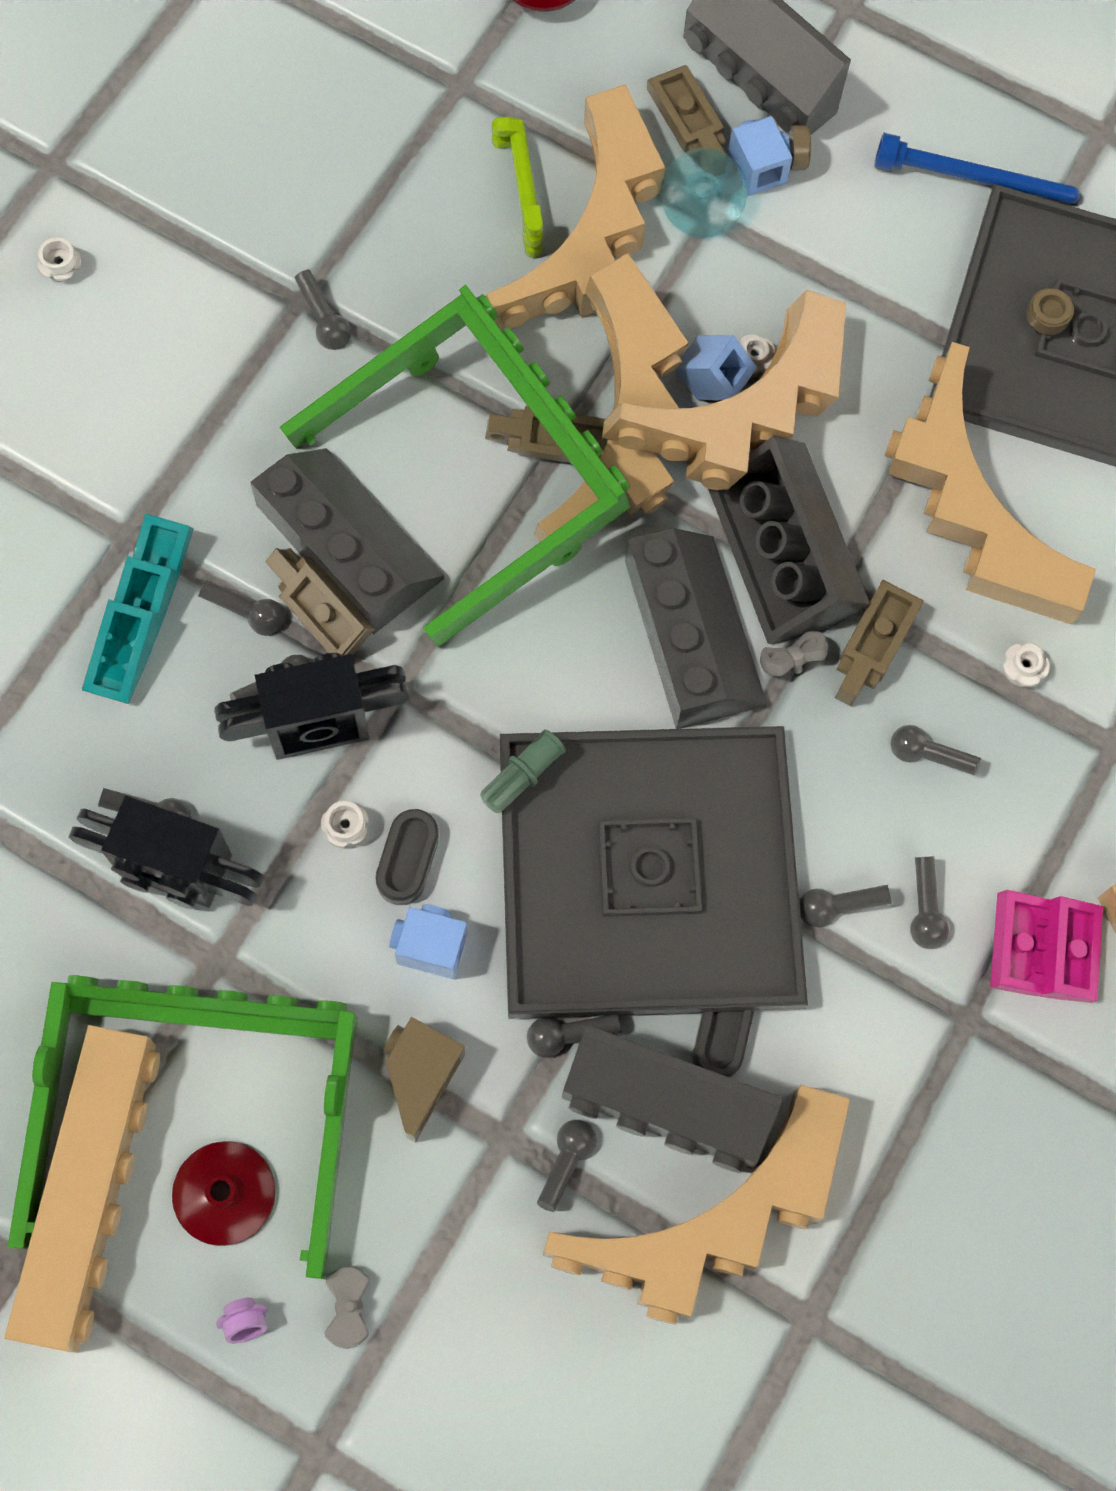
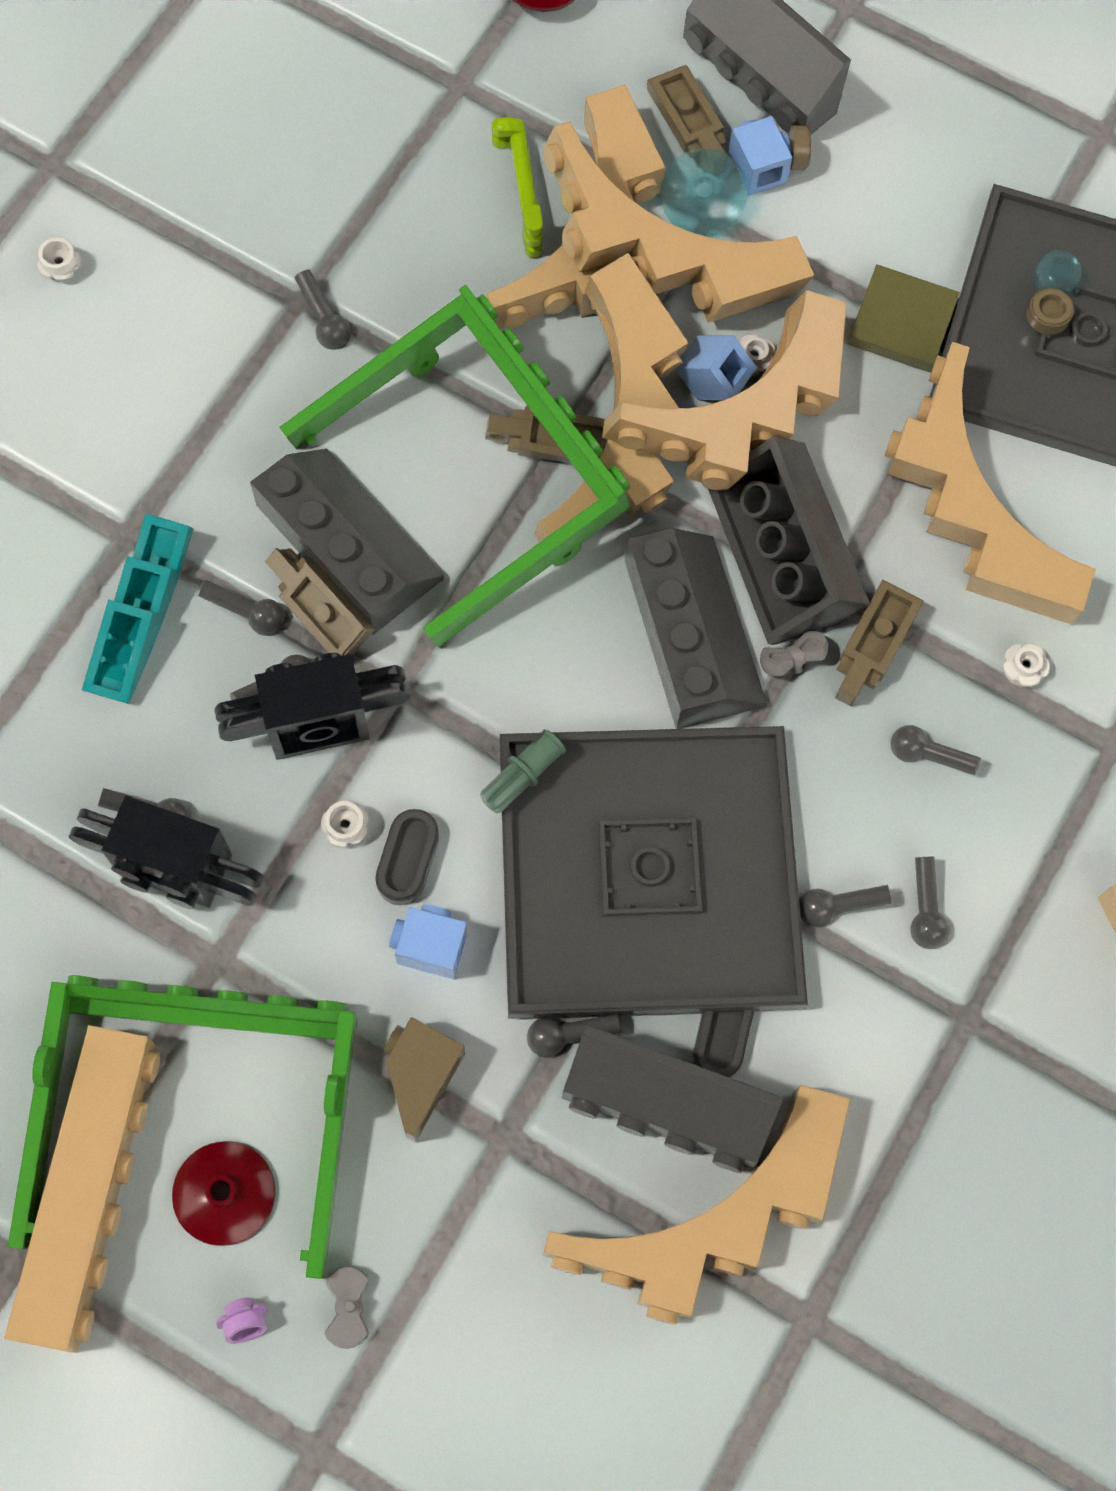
(576, 1142): dark grey bar -> none
(609, 224): none -> tan arch
(895, 153): blue piece -> none
(903, 318): none -> olive tile
(1047, 947): dark pink slope -> none
(1058, 271): none -> clear light blue tile

